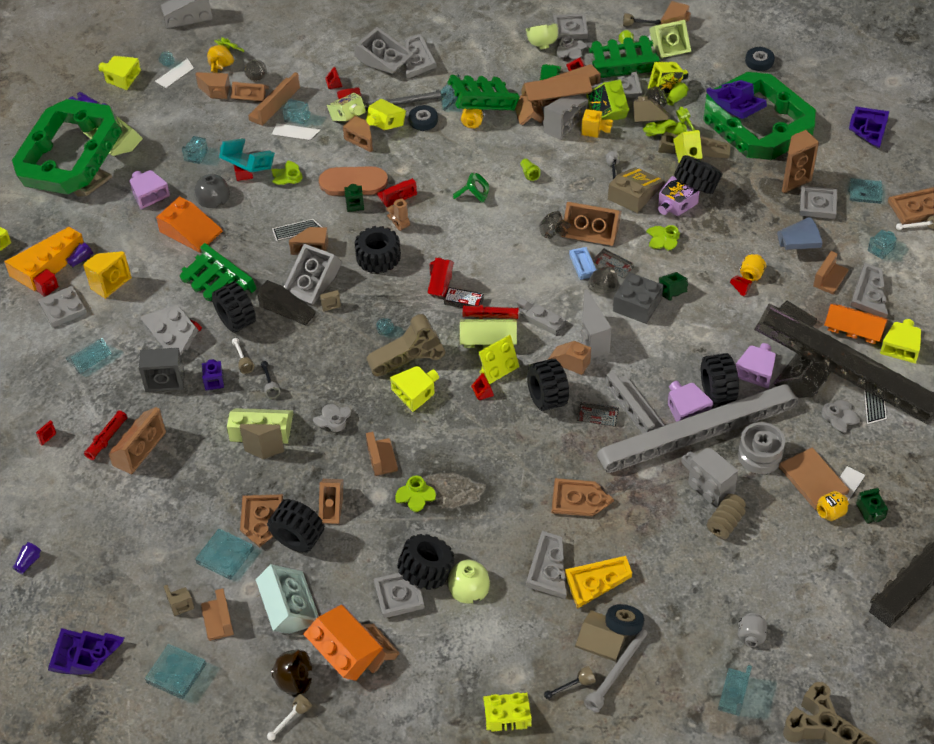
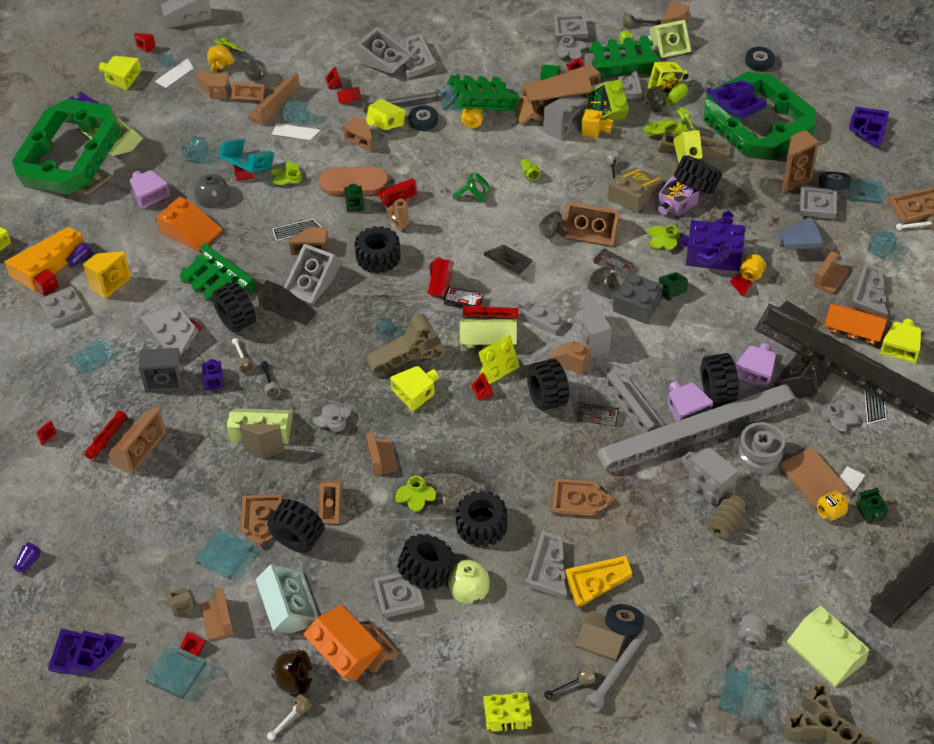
(145, 41): none -> red slope
(193, 643): none -> red slope
(330, 300): dark tan tile -> none
(349, 106): yellowish green torso -> none
(481, 505): none -> black tyre
(509, 258): none -> clear smoke slope
(542, 35): yellowish green cylinder -> none
(582, 262): light blue tile -> none
(648, 110): dark tan slope -> none
(715, 244): none -> dark purple torso
(828, 646): none -> yellowish green slope
(834, 180): none -> black bush

